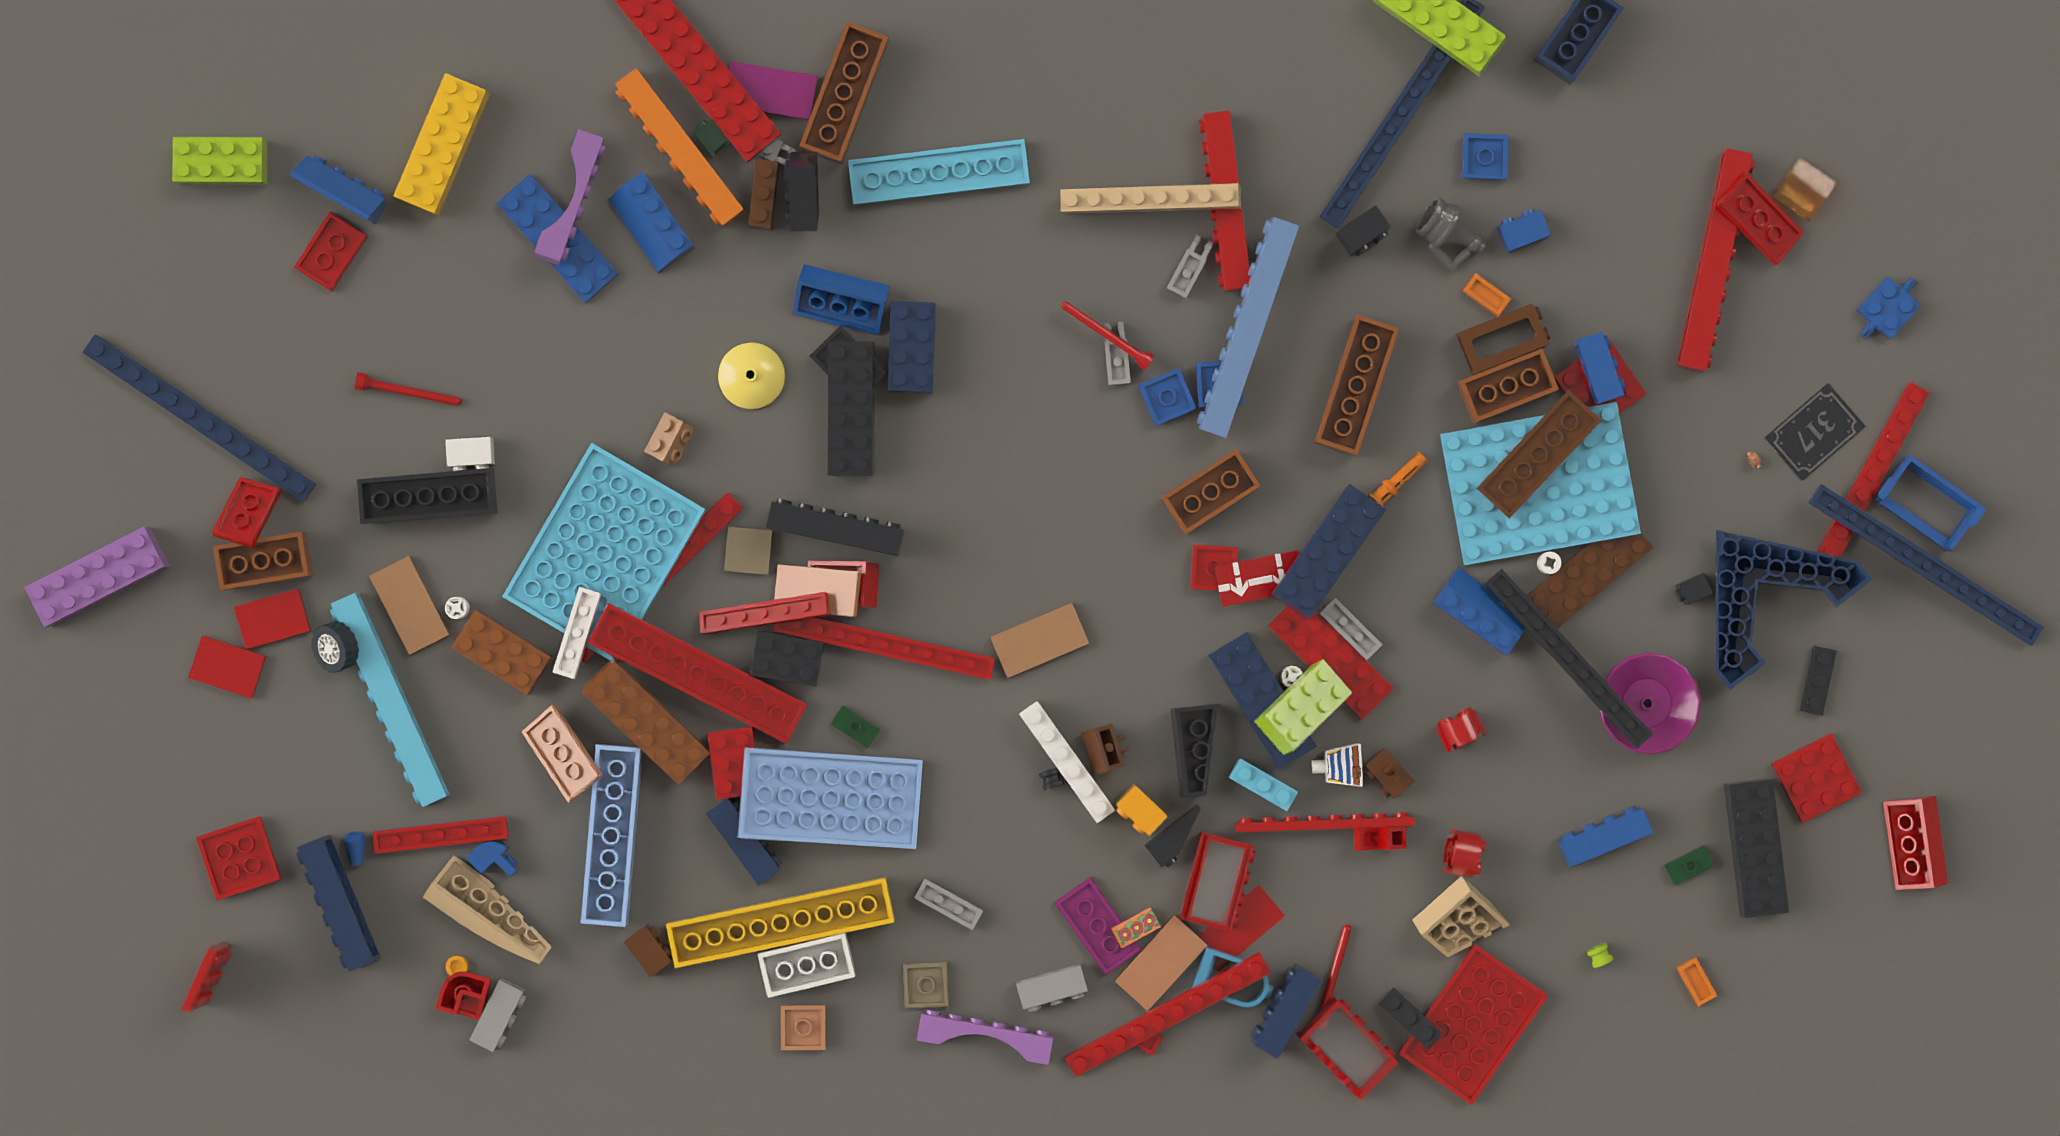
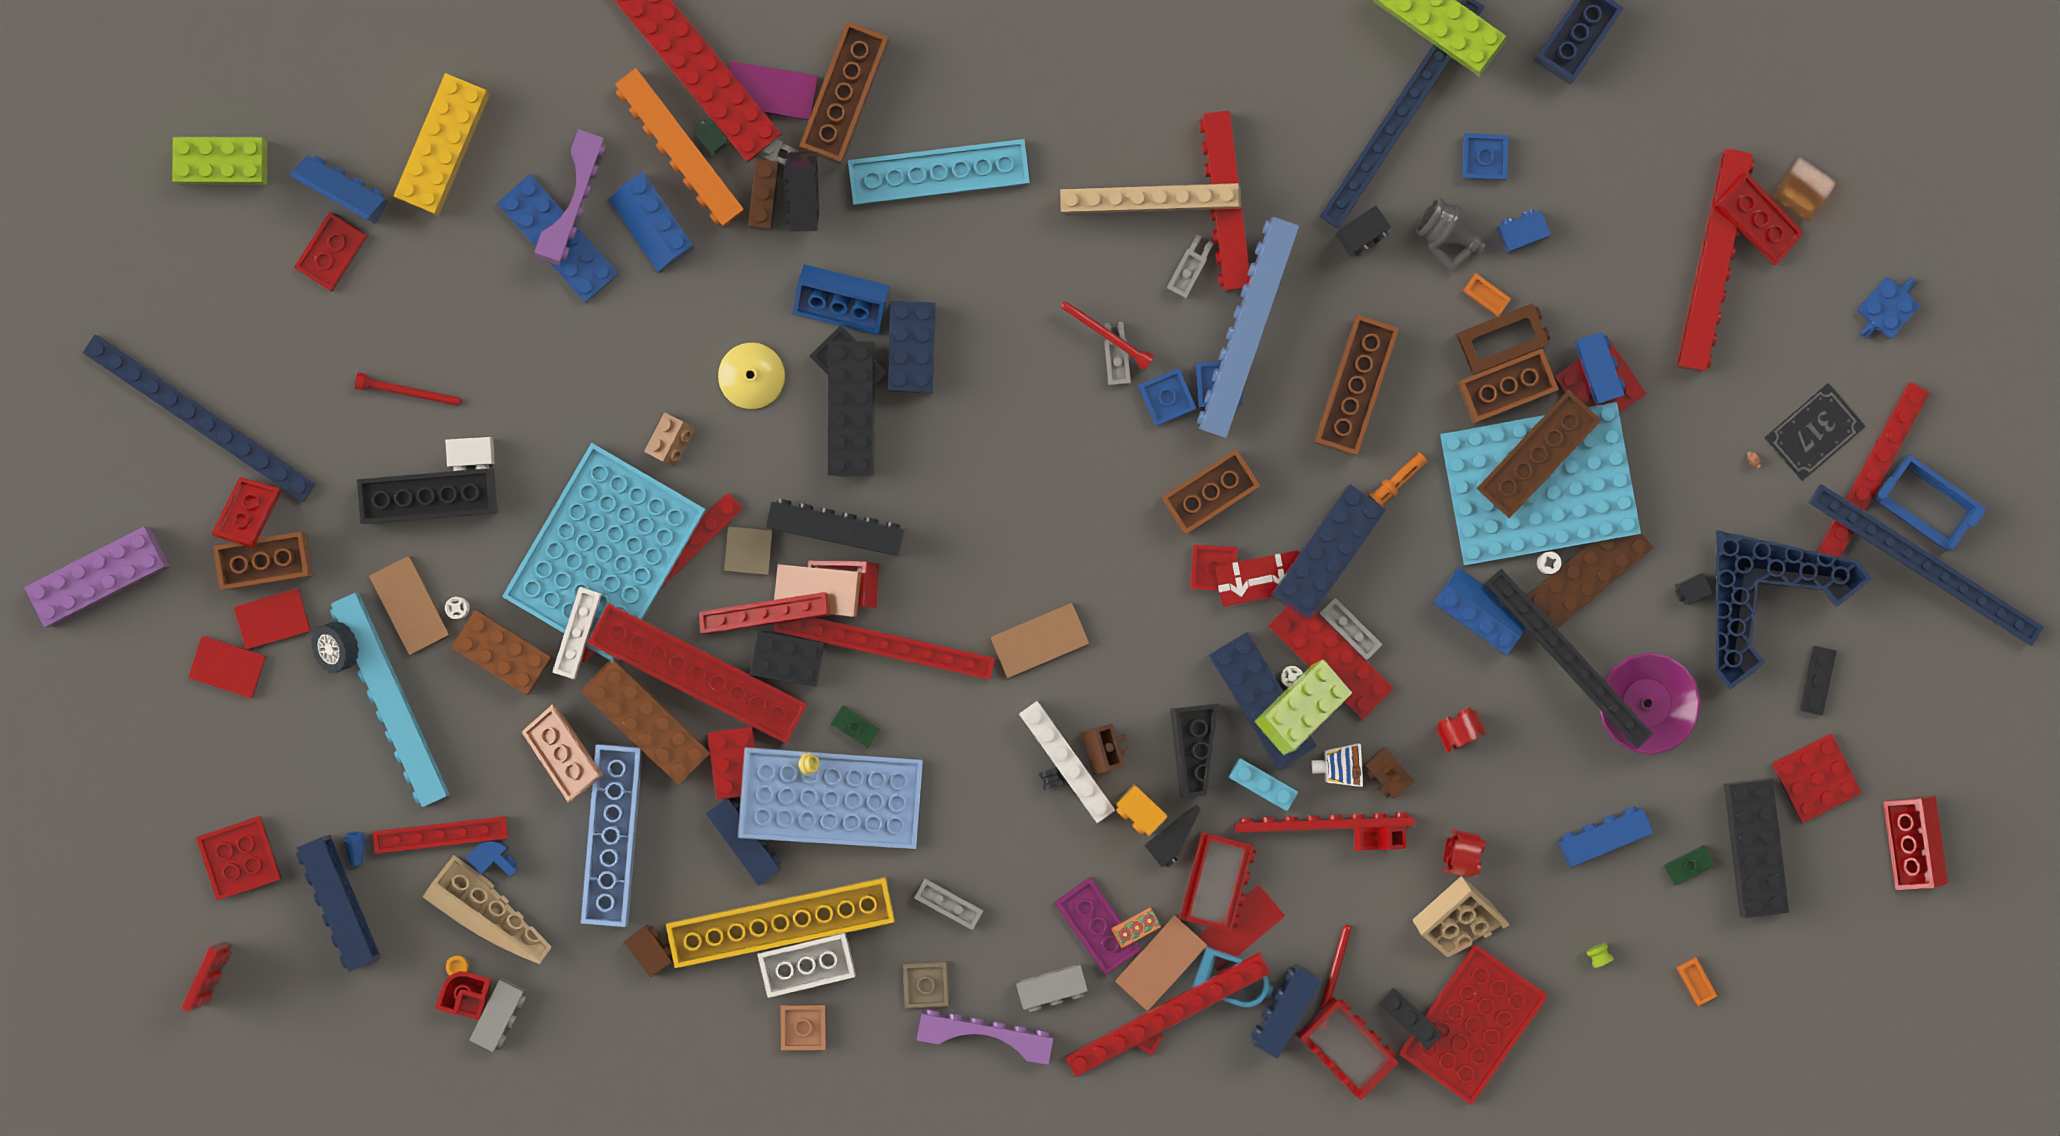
(809, 764): none -> light yellow plate

